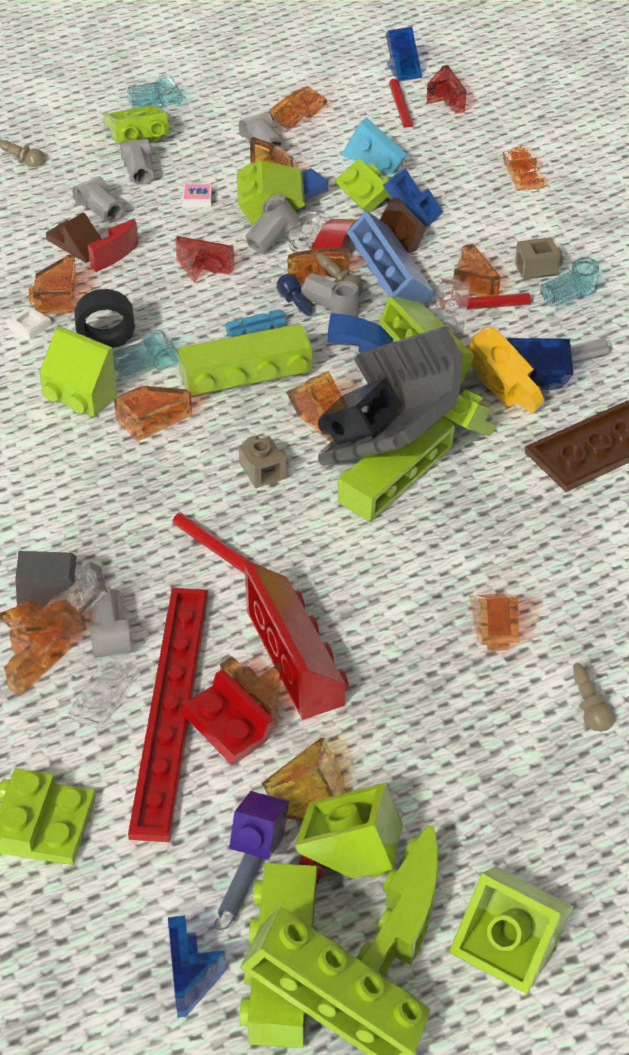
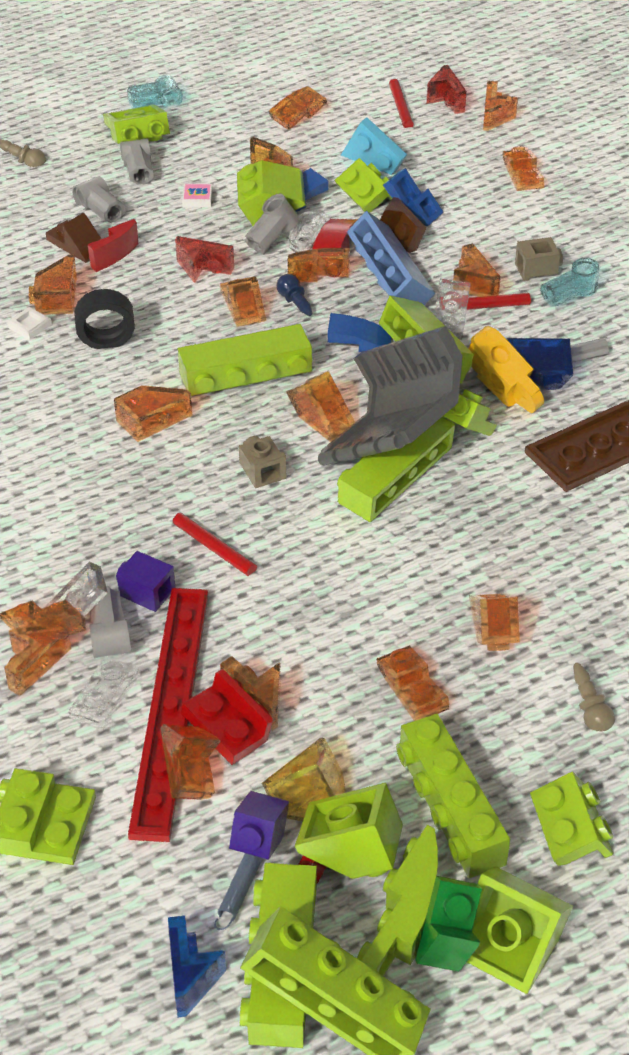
(43, 575): dark grey slope -> none
(78, 372): lime slope -> none
(145, 580): none -> dark purple brick
(153, 351): clear light blue piece -> none
(188, 761): none -> clear orange slope
(244, 301): none -> clear orange slope
(256, 323): dark azure axle -> none
(260, 127): light grey piece -> none
(294, 642): red slope -> none
(336, 272): dark tan bar -> none
(339, 296): light grey piece -> none
(348, 422): black torso -> none
(403, 54): clear blue slope -> none
(411, 683): none -> clear orange slope
(448, 926): none -> green slope
(453, 796): none -> lime brick
(498, 108): none -> clear orange slope
(571, 819): none -> lime bracket

